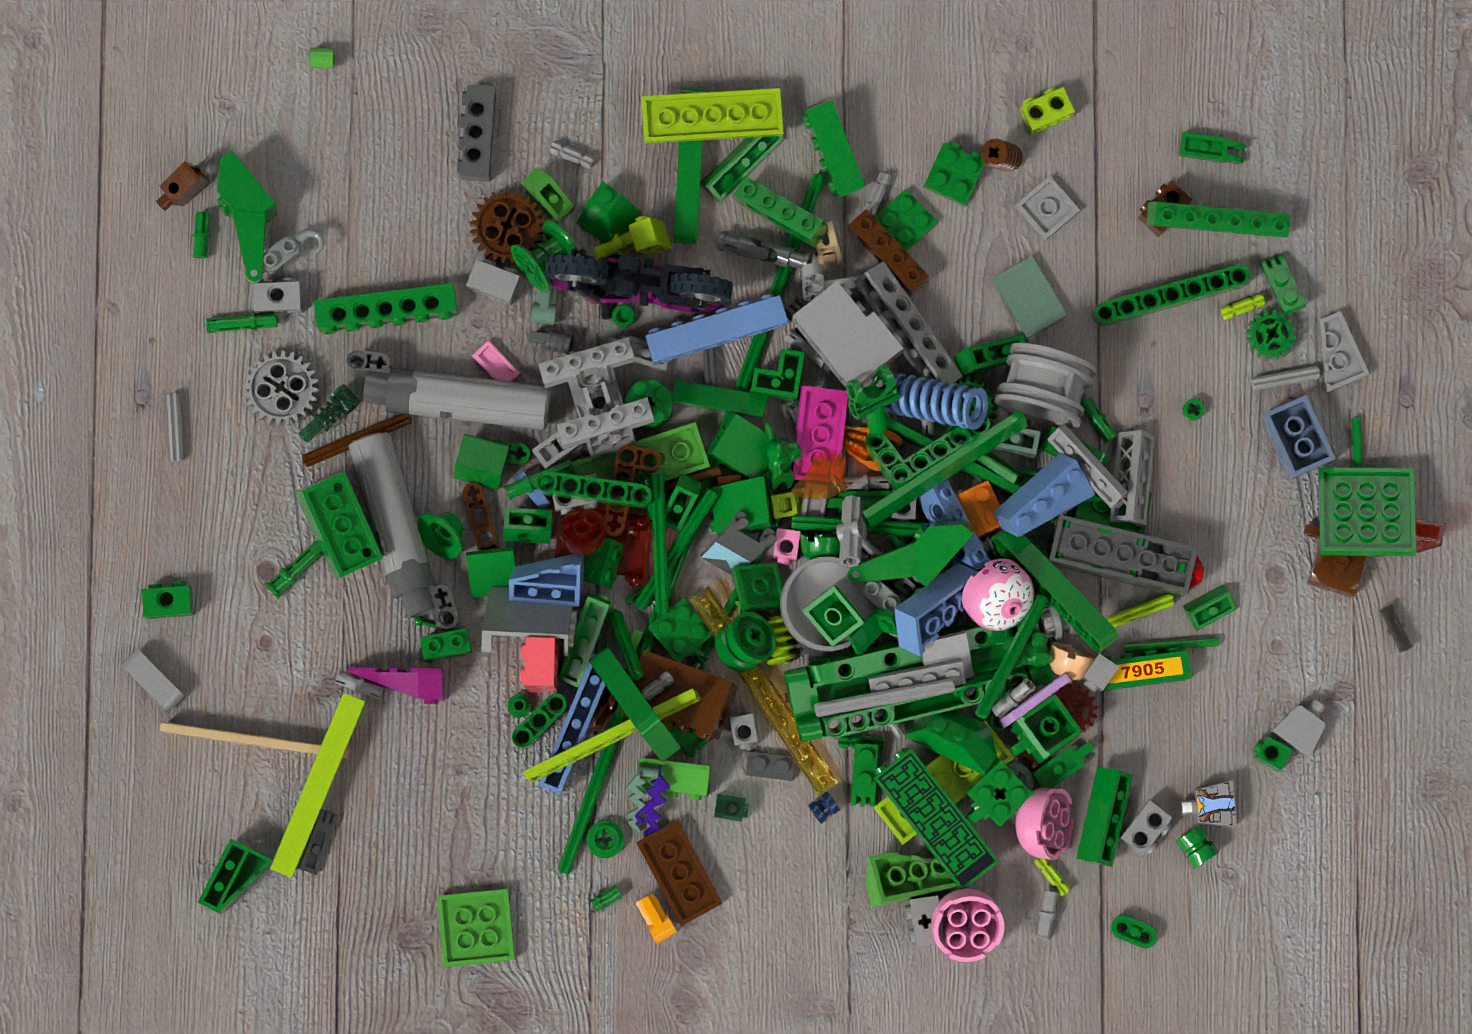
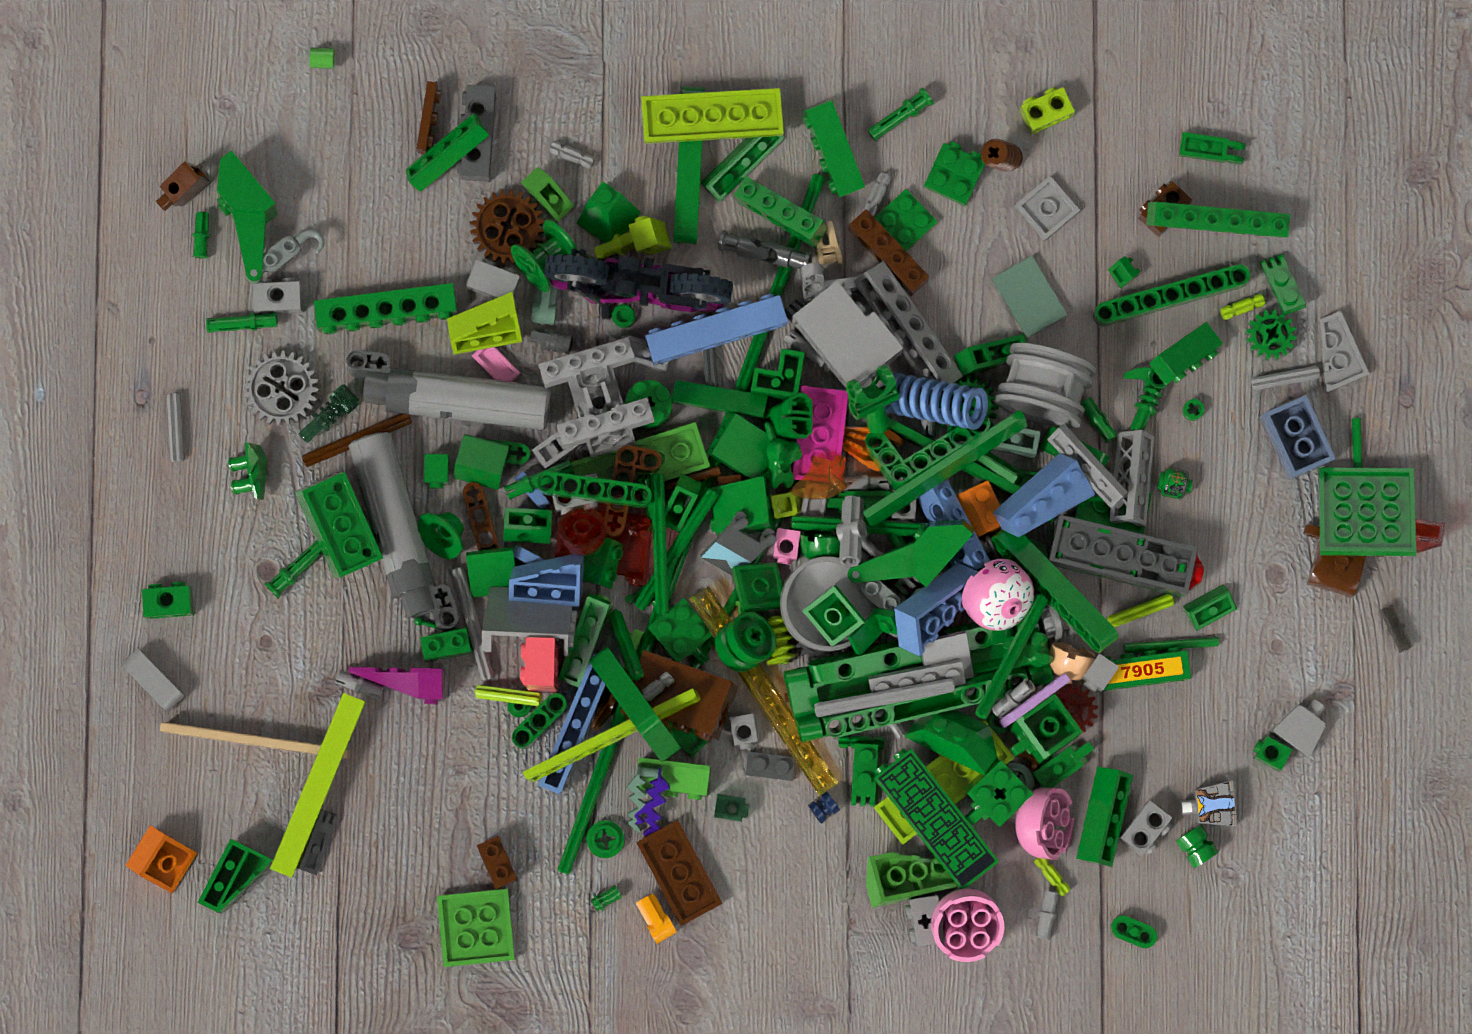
(161, 859): none -> orange slope
(255, 463): none -> green connector
(428, 118): none -> reddish brown plate
(436, 470): none -> green brick
(446, 152): none -> green slope
(472, 623): none -> light grey axle
(485, 326): none -> lime wedge
(497, 862): none -> reddish brown brick
(508, 695): none -> lime axle
(525, 556): none -> medium blue beam
(791, 417): none -> green piece
(909, 108): none -> green pin
(1123, 271): none -> green tile
(1148, 400): none -> green piece
(1174, 483): none -> green head
(1186, 354): none -> green brick

